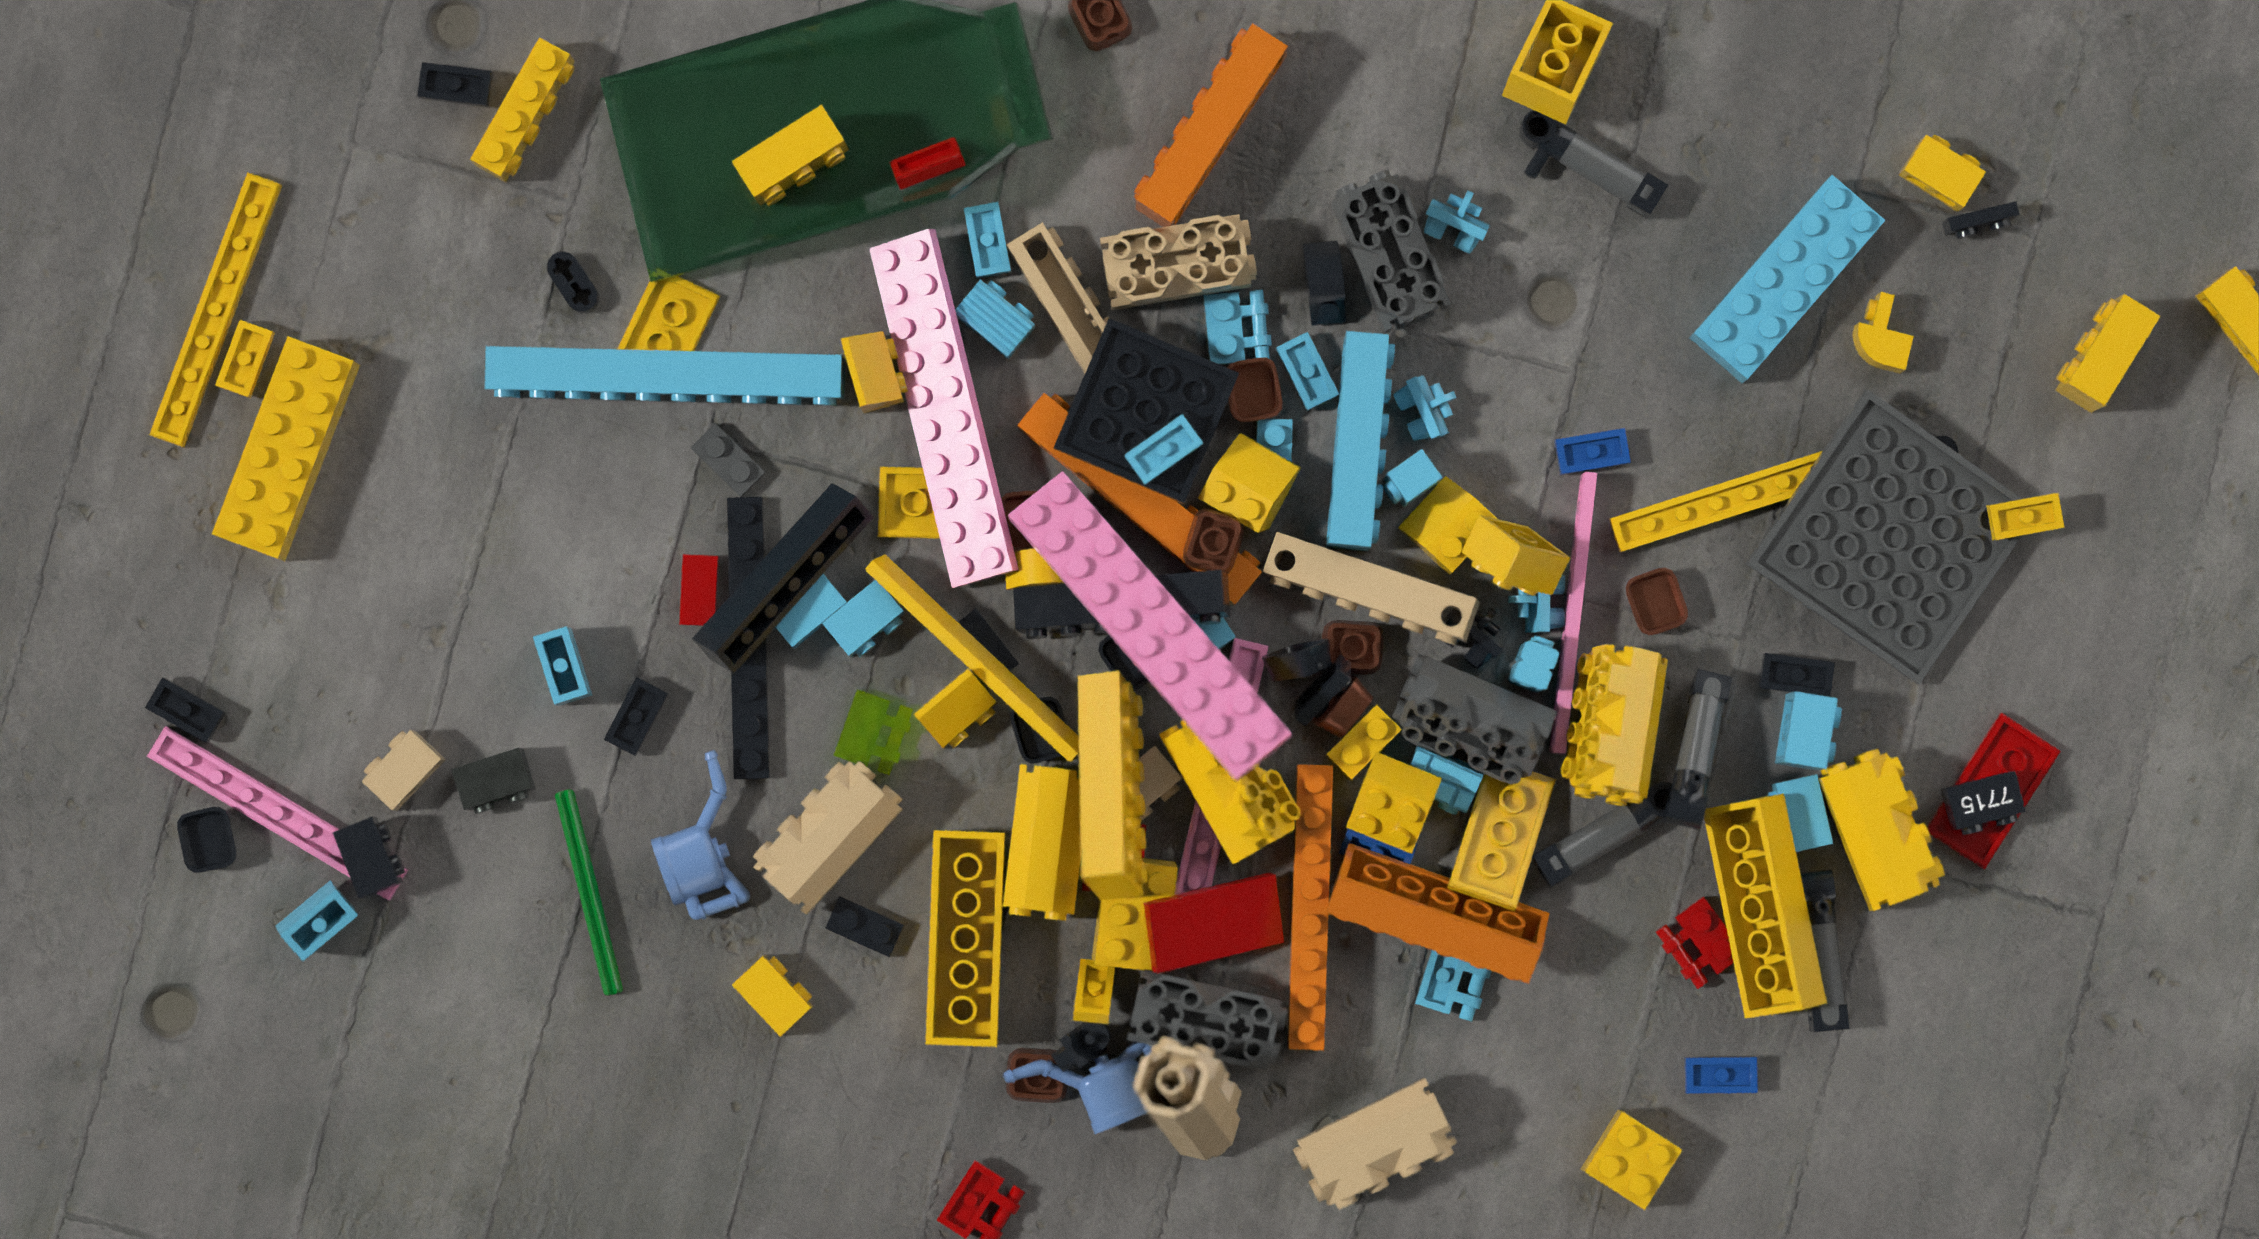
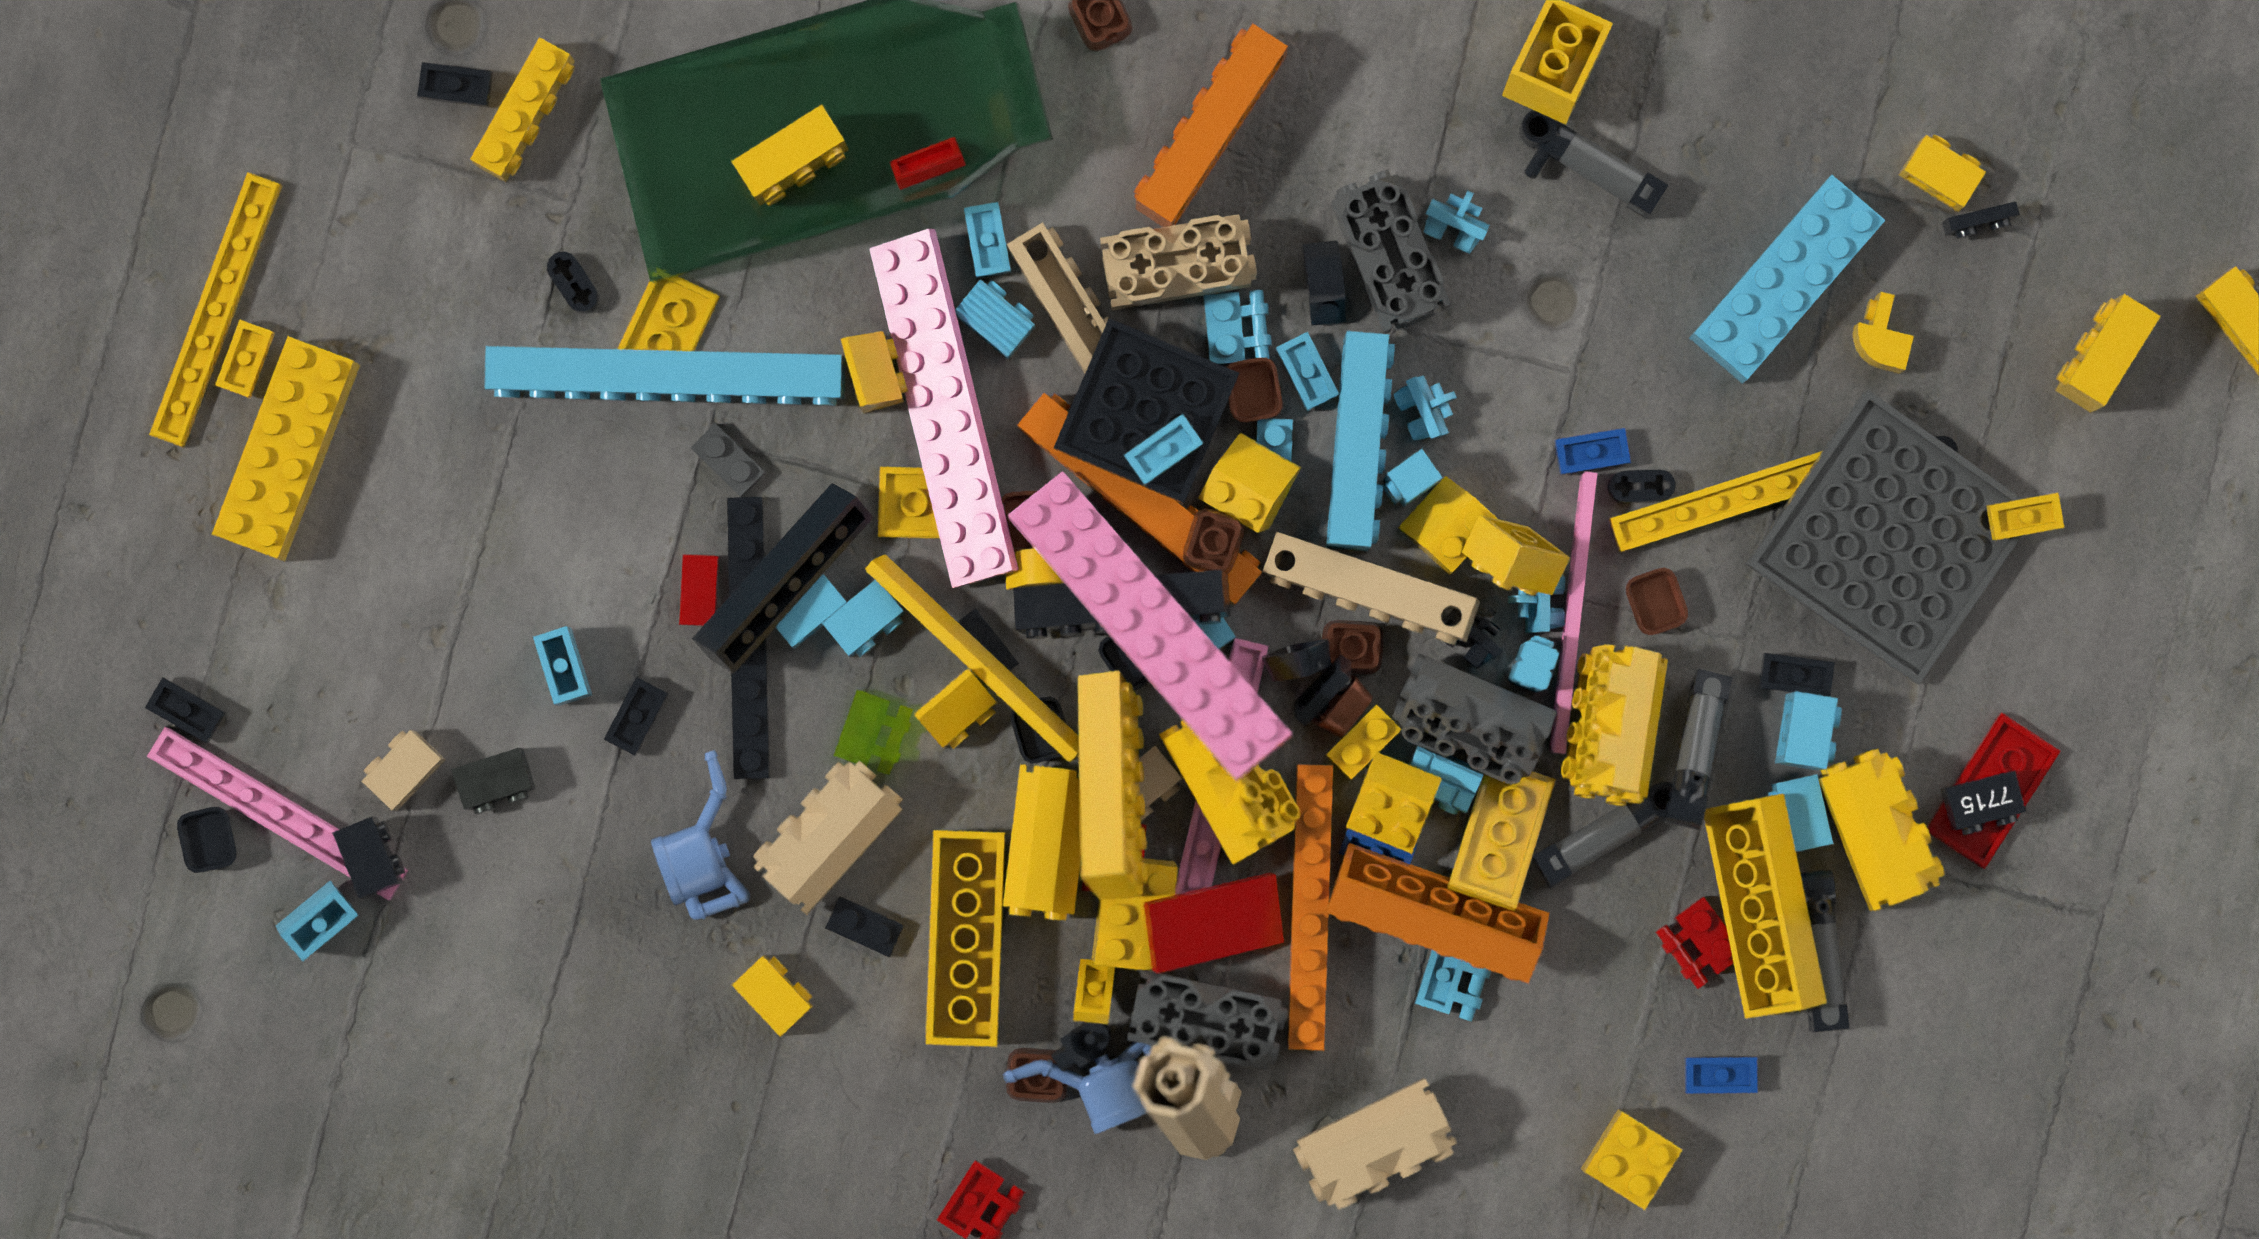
(588, 892): green axle -> none
(1642, 495): none -> black beam

